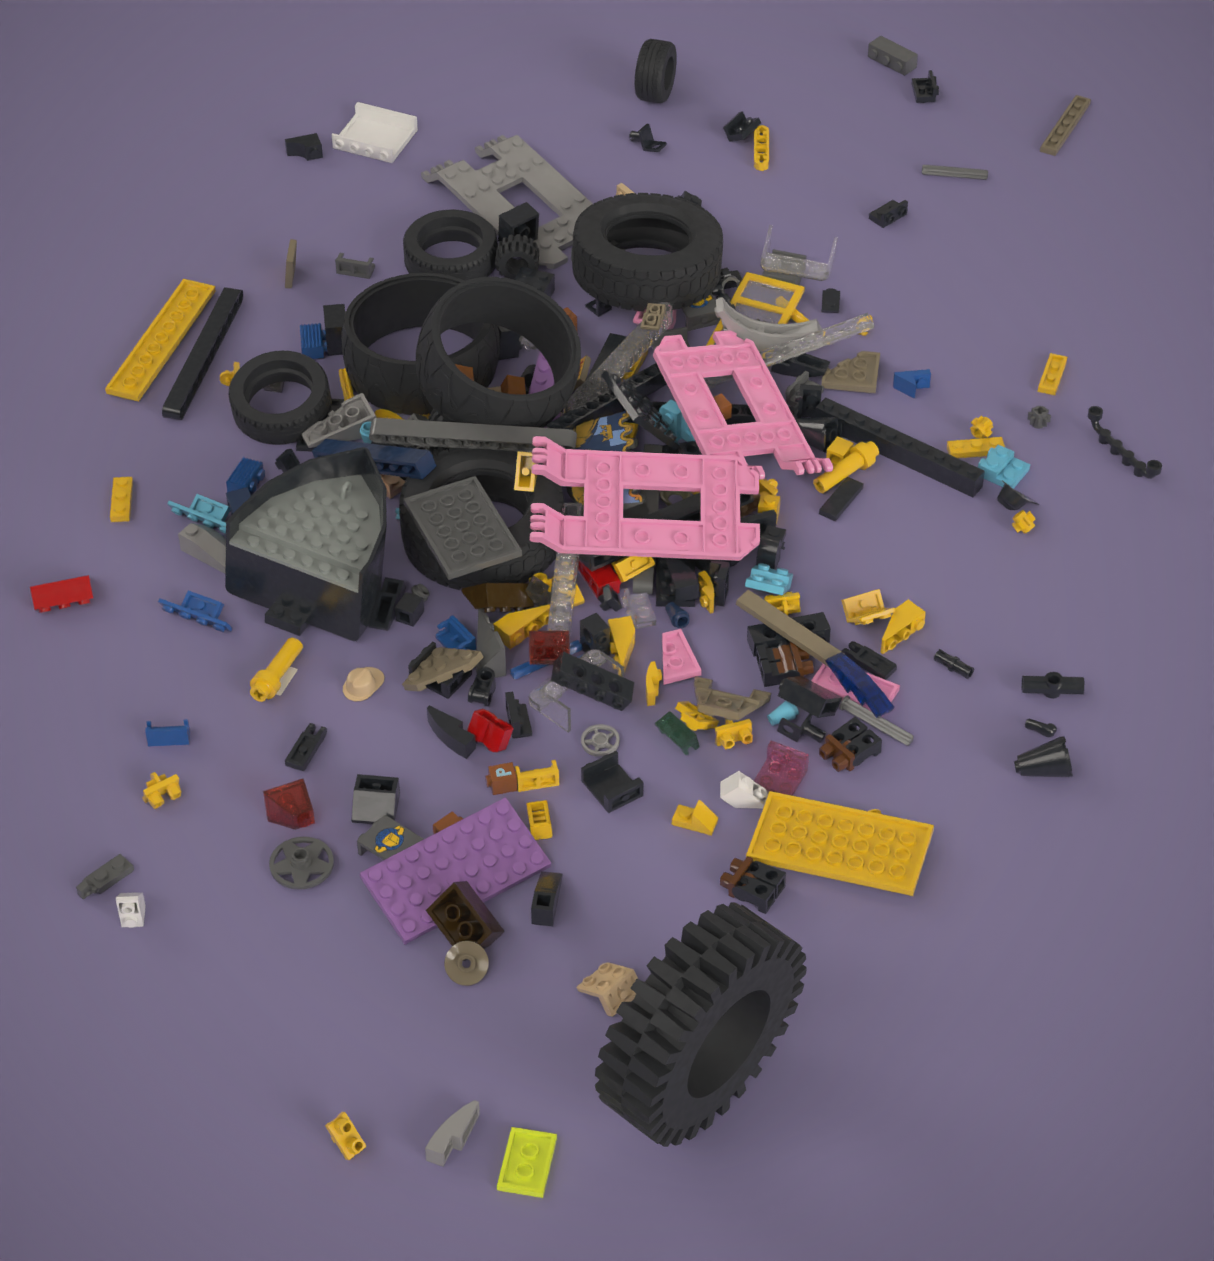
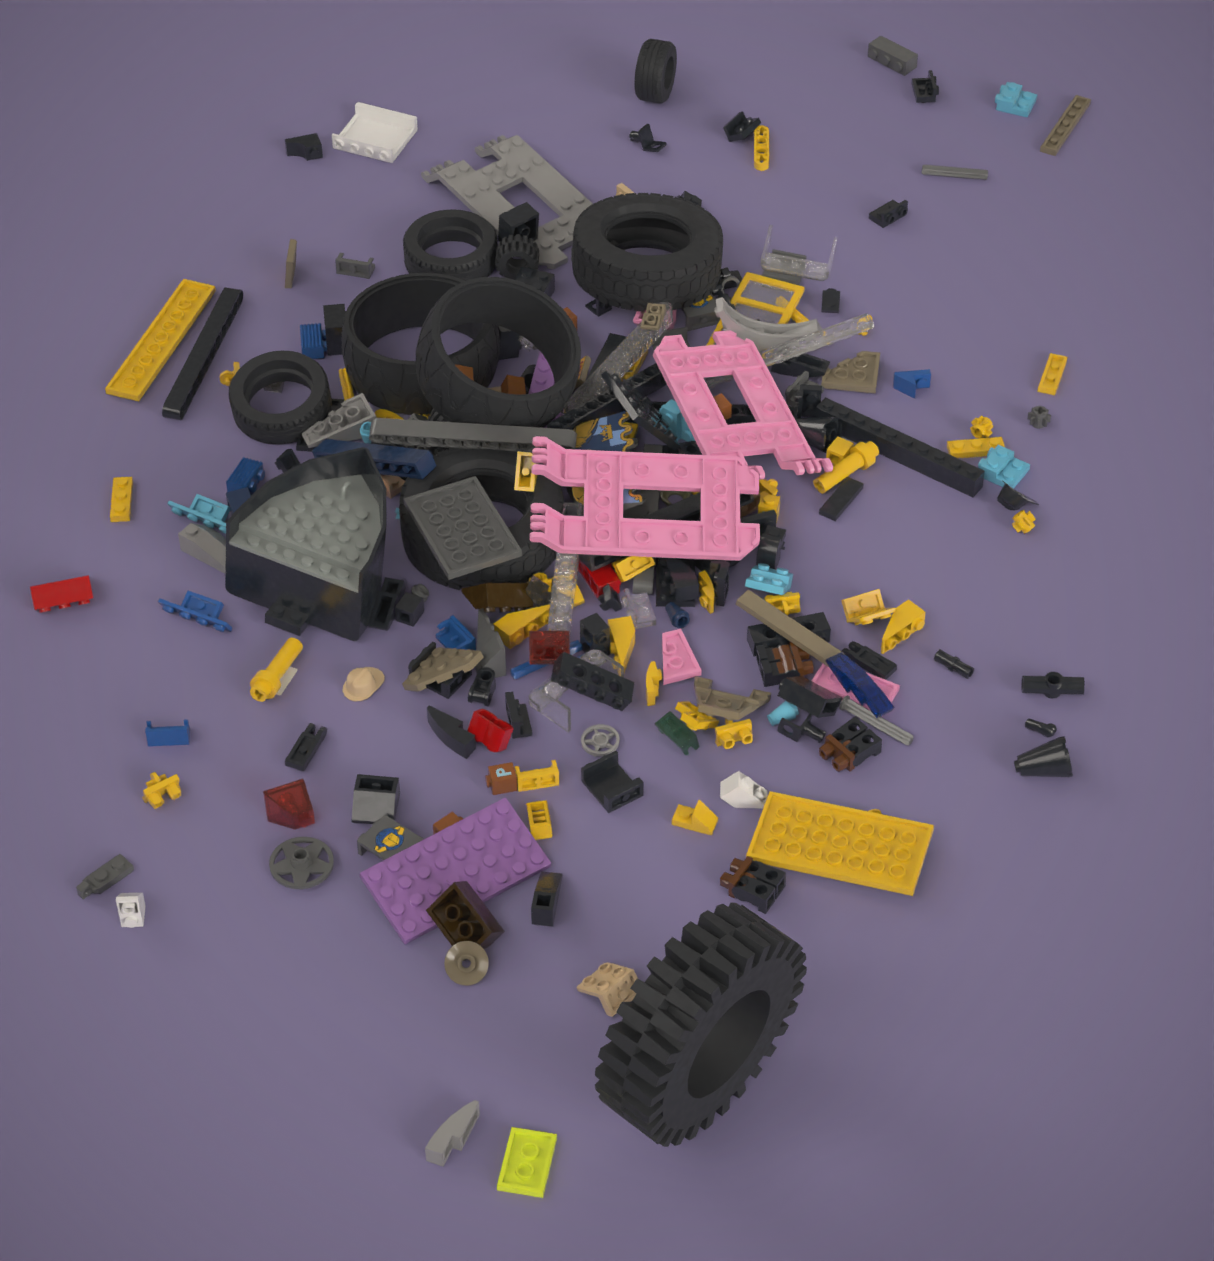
(345, 1136): yellow hips -> none
(782, 769): clear pink bracket -> none
(1014, 100): none -> medium azure plate
(1153, 466): black bar -> none

